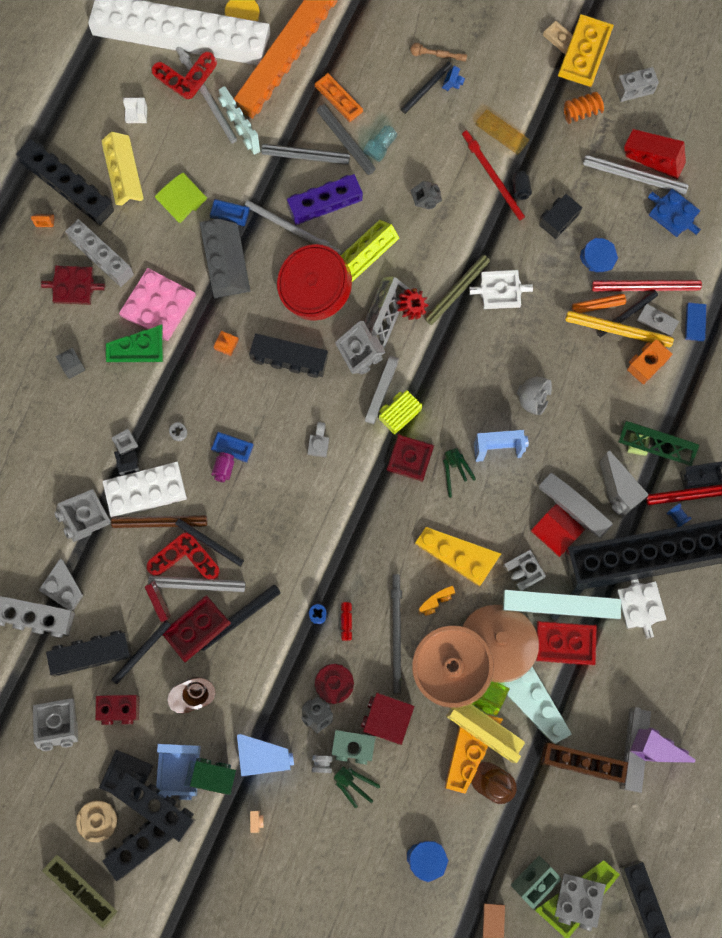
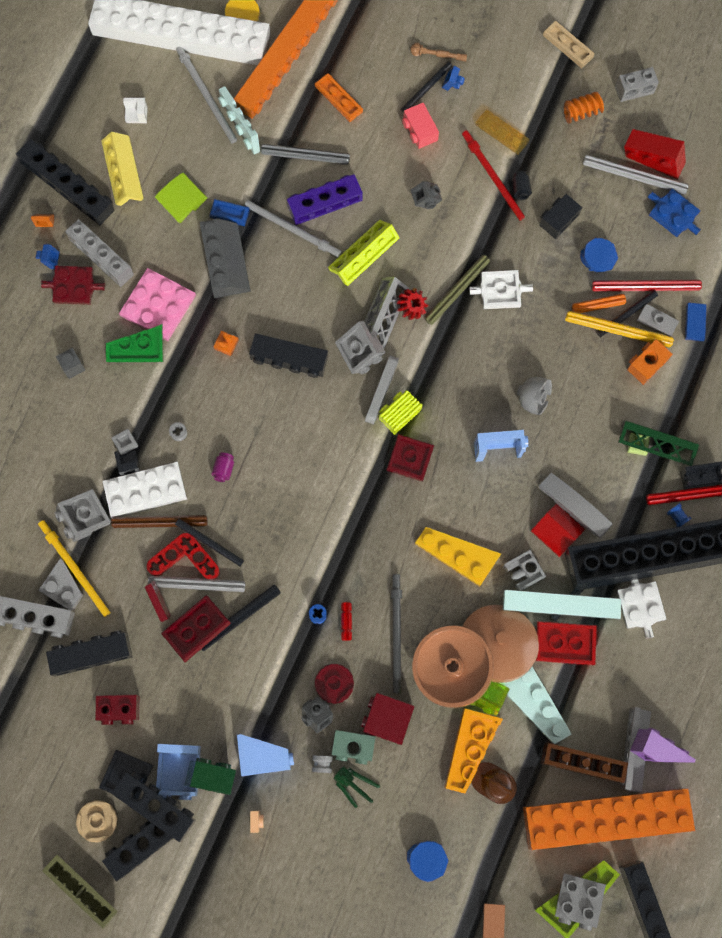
(49, 256): none -> blue tile
(52, 538): none -> yellow bar
(55, 724): light grey plate -> none
(141, 652): black bar -> none
(187, 81): red beam -> none
(191, 695): piece -> none
(236, 447): blue tile -> none
(314, 282): red brick -> none
(318, 444): light grey plate -> none
(346, 140): dark grey axle -> none
(377, 147): clear light blue piece -> none
(420, 125): none -> coral brick
(431, 604): light orange slope -> none
(455, 459): dark green plant -> none
(487, 731): light yellow panel -> none
(536, 882): sand green brick -> none
(585, 50): yellow tile -> none
(608, 819): none -> orange brick
(621, 486): light grey slope -> none

